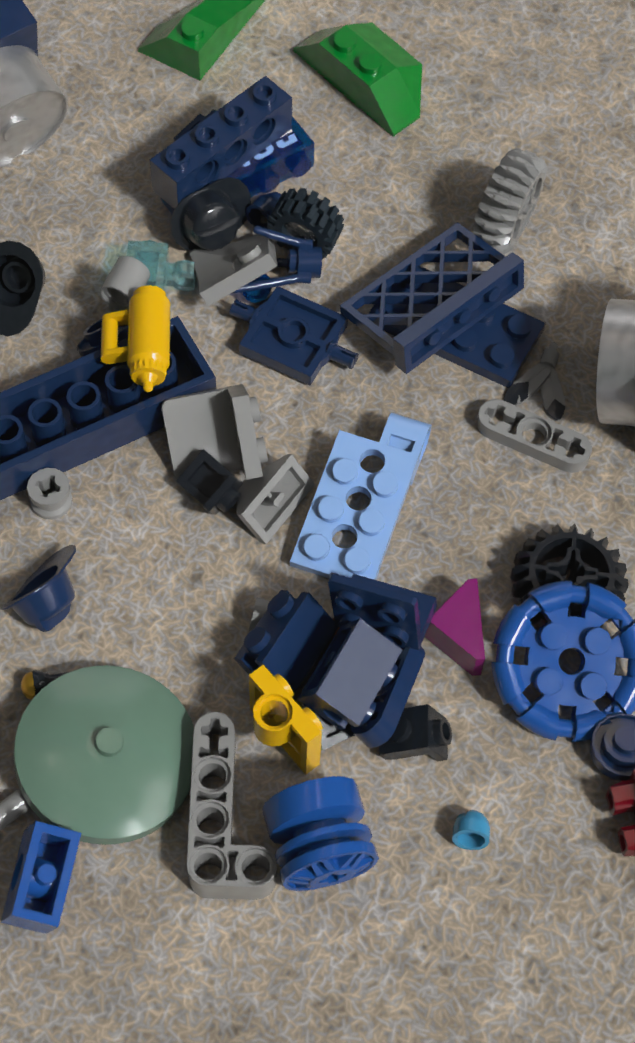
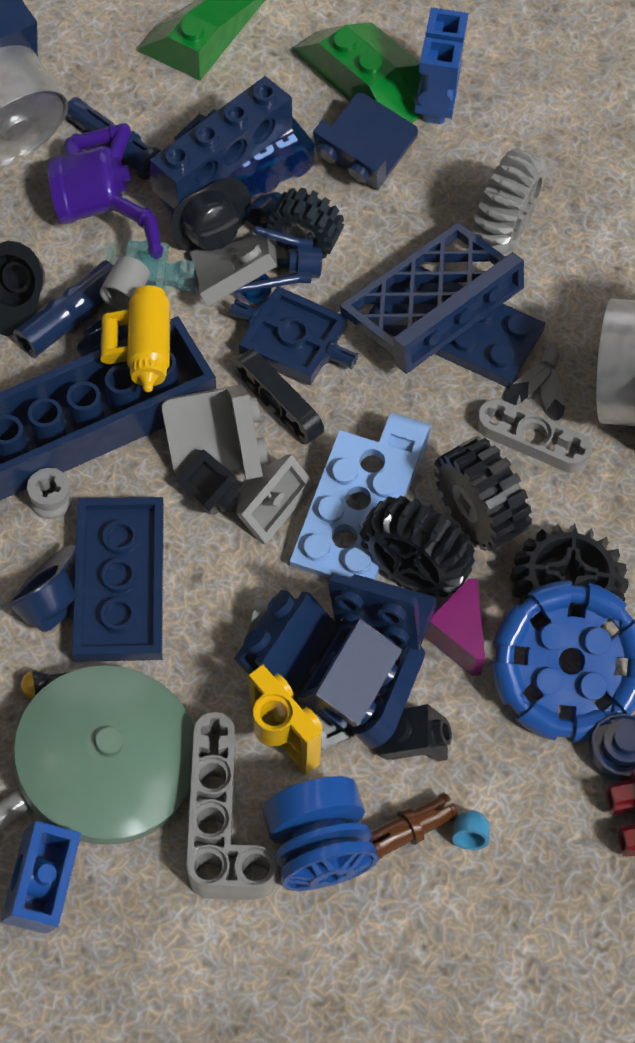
(63, 312): none -> dark blue axle
(93, 181): none -> dark purple piece
(119, 579): none -> dark blue plate
(136, 153): none -> dark blue pin
(277, 392): none -> black beam
(365, 140): none -> dark blue bracket
(413, 824): none -> reddish brown pin
(417, 546): none -> black gear
(441, 64): none -> blue hips
(483, 493): none -> black wheel

